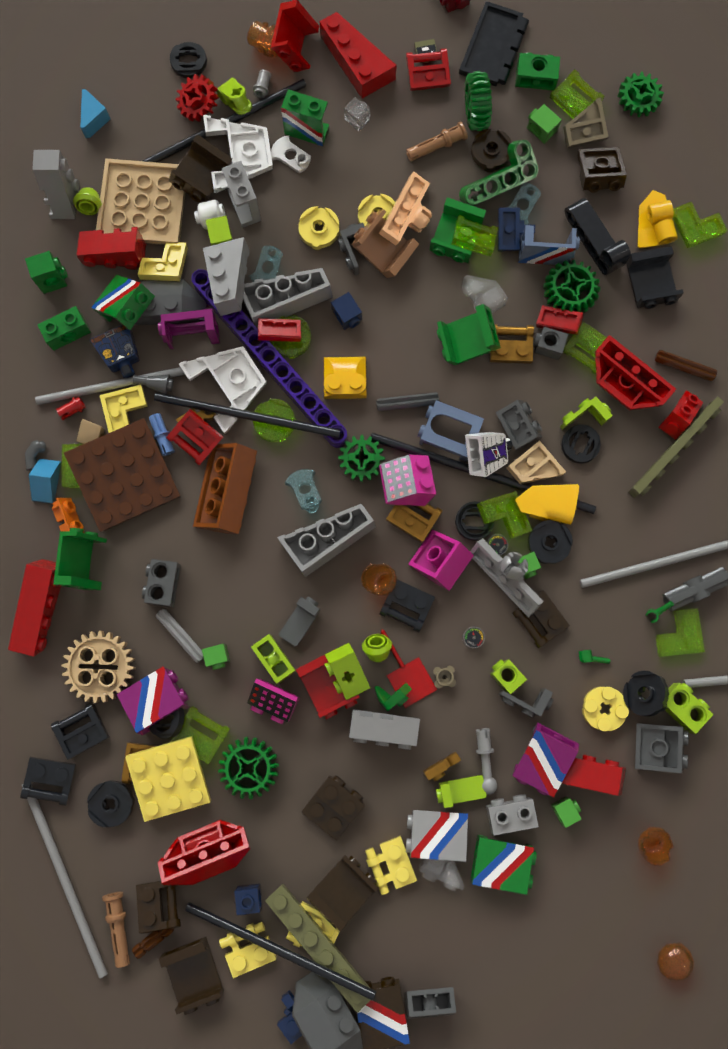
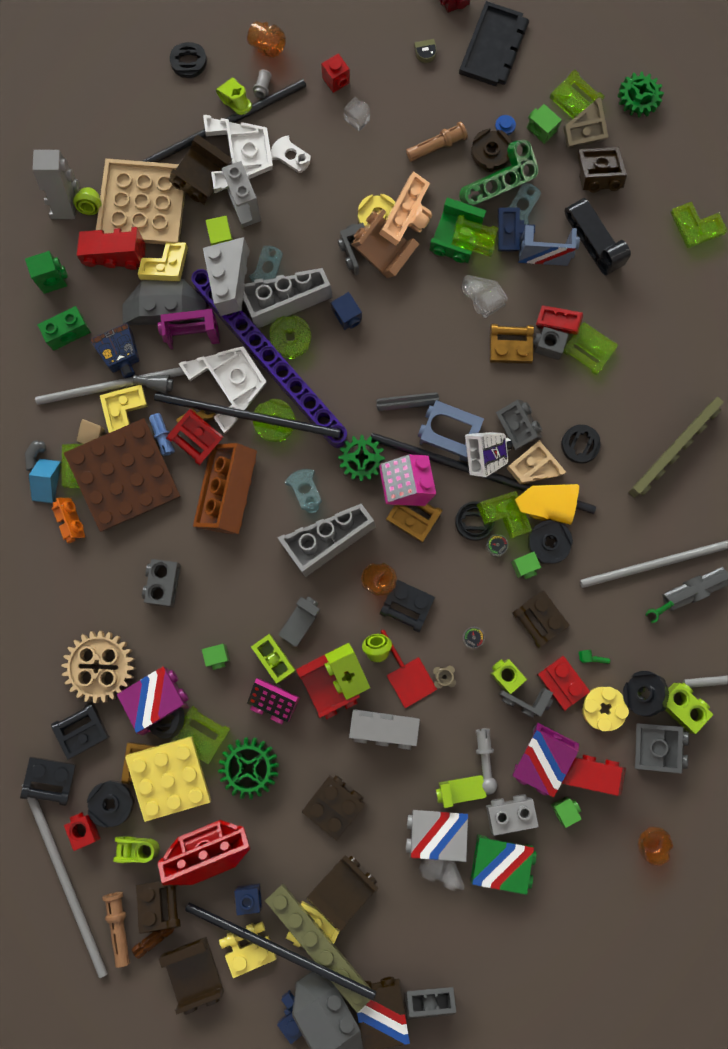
(34, 608): red wedge -> none
(71, 408): red pin -> none
(75, 559): green panel -> none
(78, 841): none -> red brick
(92, 114): dark azure slope -> none
(123, 300): green panel -> none
(131, 849): none -> lime piece
(180, 635): light grey axle -> none
(197, 97): red gear -> none
(208, 210): white head -> none
(279, 330): red plate -> none
(289, 33): red panel -> none
(304, 117): green panel -> none
(318, 216): light yellow plate -> none
(335, 73): none -> red brick
(345, 378): yellow slope -> none
(357, 56): red wedge -> none
(389, 701): green plate -> none
(398, 864): light yellow plate -> none
(431, 75): red plate -> none
(437, 770): pearl gold plate -> none
(441, 559): dark pink slope -> none
(468, 336): green panel -> none
(478, 100): green gear -> none
(506, 124): none -> blue plate
(508, 575): light grey plate -> none
(530, 78): green brick -> none
(563, 682): none -> red plate
(570, 273): green gear -> none
(599, 411): lime bracket -> none
(629, 378): red wedge -> none
(652, 278): black panel -> none
(655, 221): yellow panel -> none
(675, 961): clear orange hair -> none
(681, 415): red bracket -> none
(685, 365): reddish brown axle -> none
(688, 635): clear neon green plate -> none

